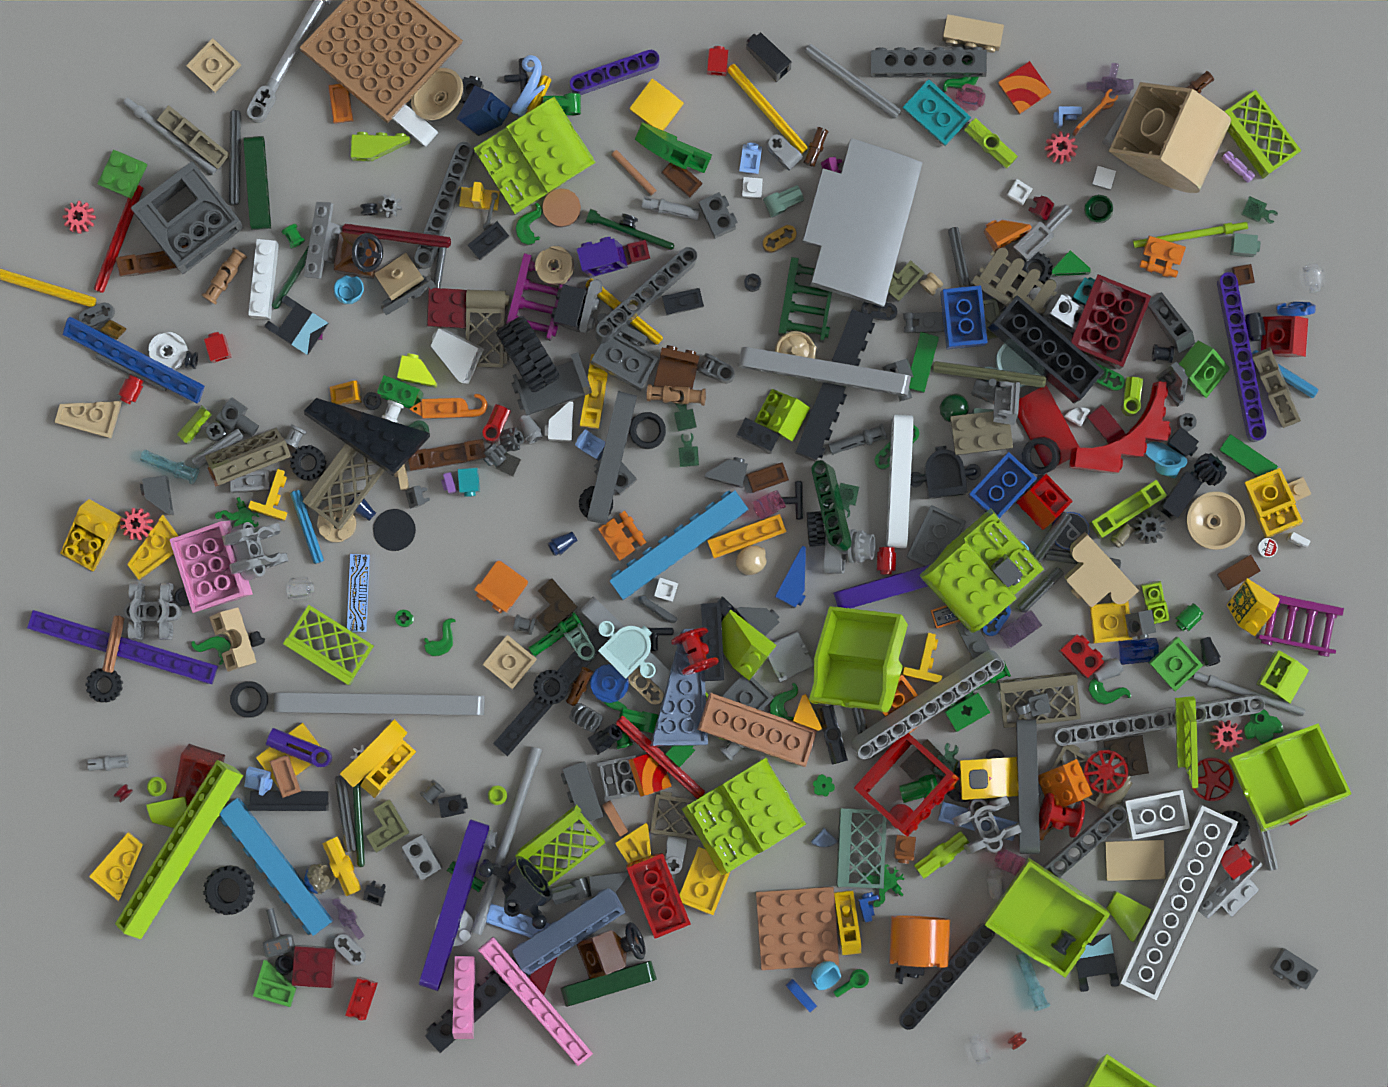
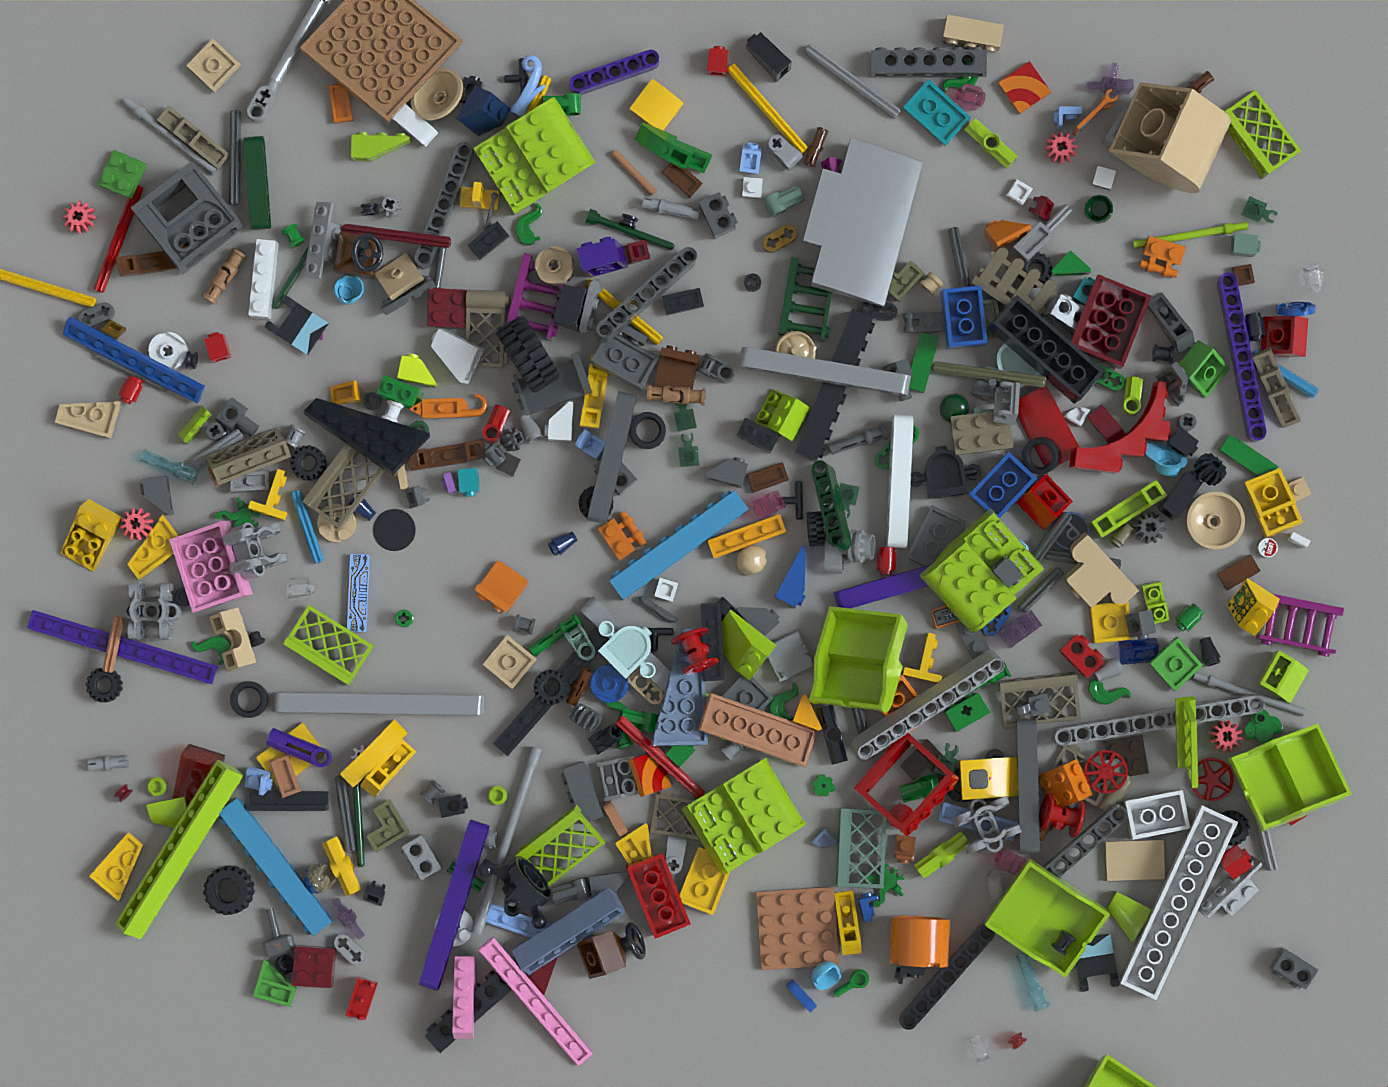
(440, 647): green piece -> none
(559, 608): dark brown plate -> none
(561, 207): nougat tile -> none
(608, 984): dark green beam -> none
(1238, 166): lavender axle -> none

